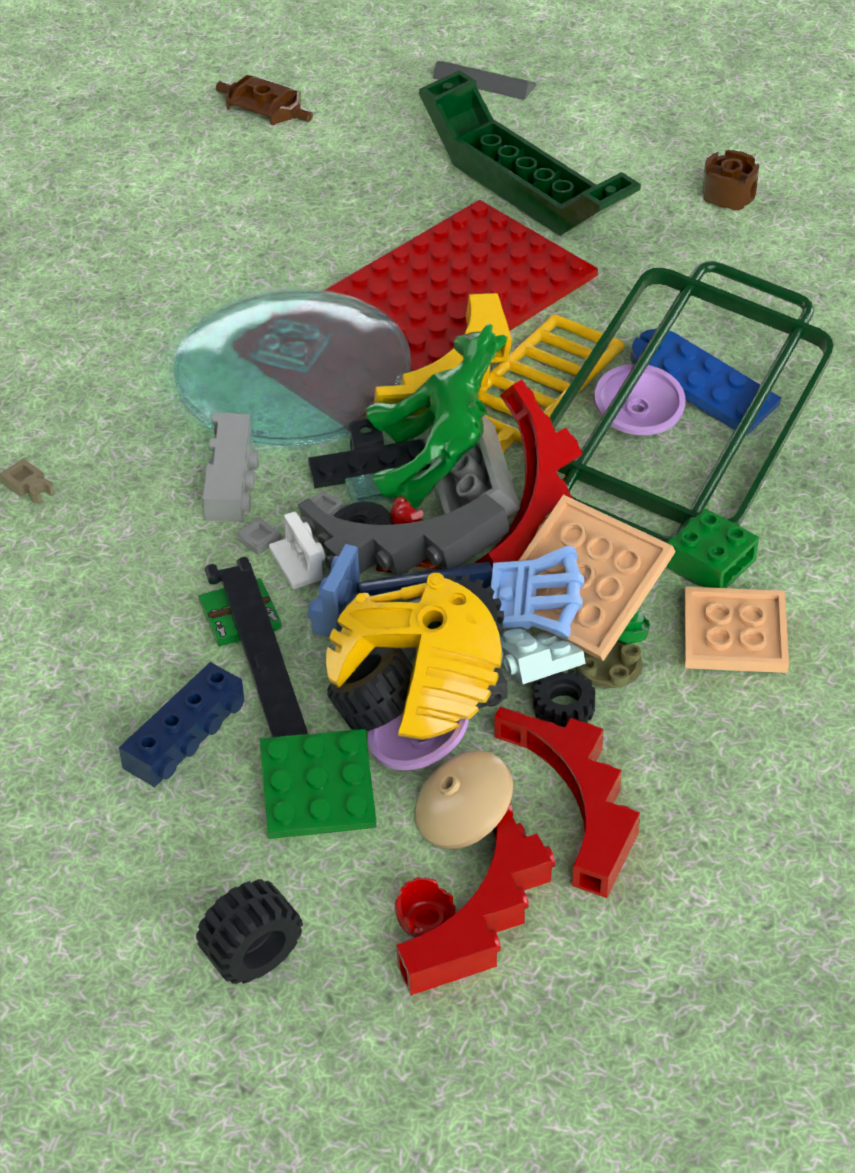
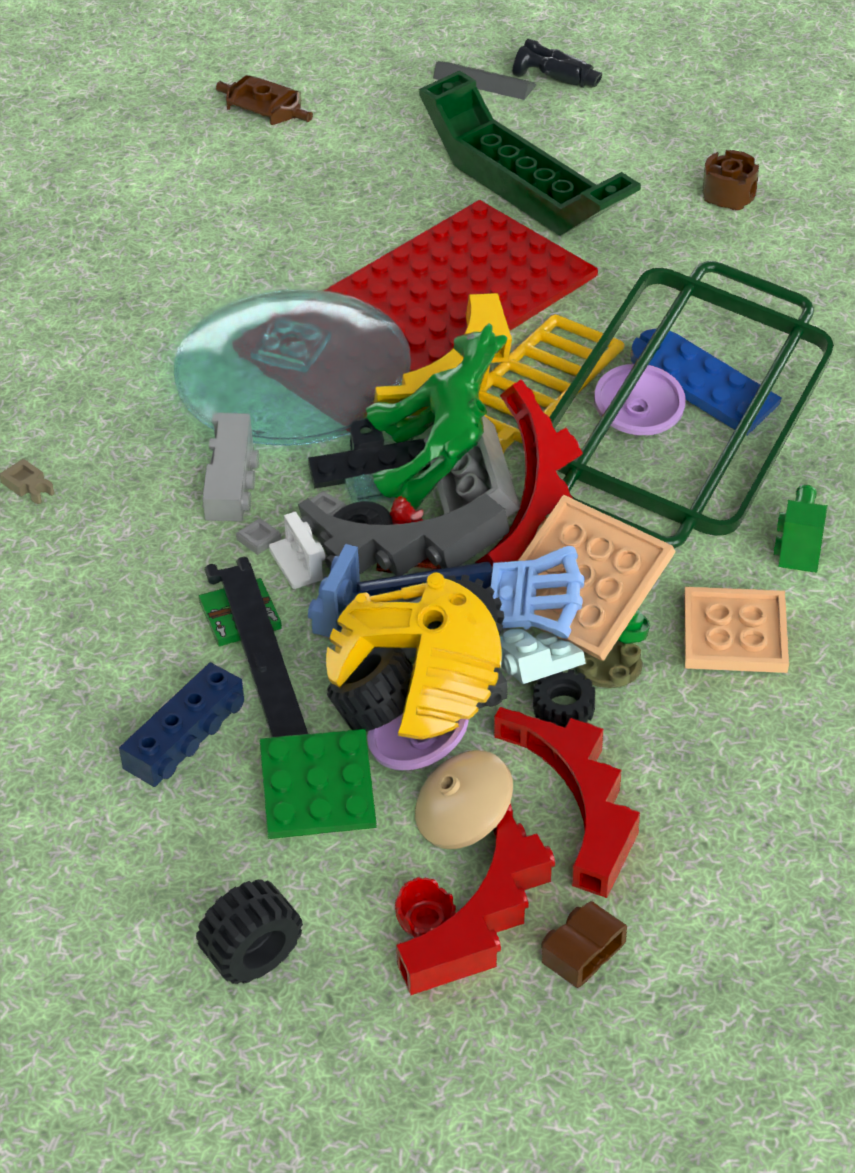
(554, 65): none -> black piece
(583, 943): none -> reddish brown brick
(712, 550): green brick -> none
(802, 531): none -> green brick

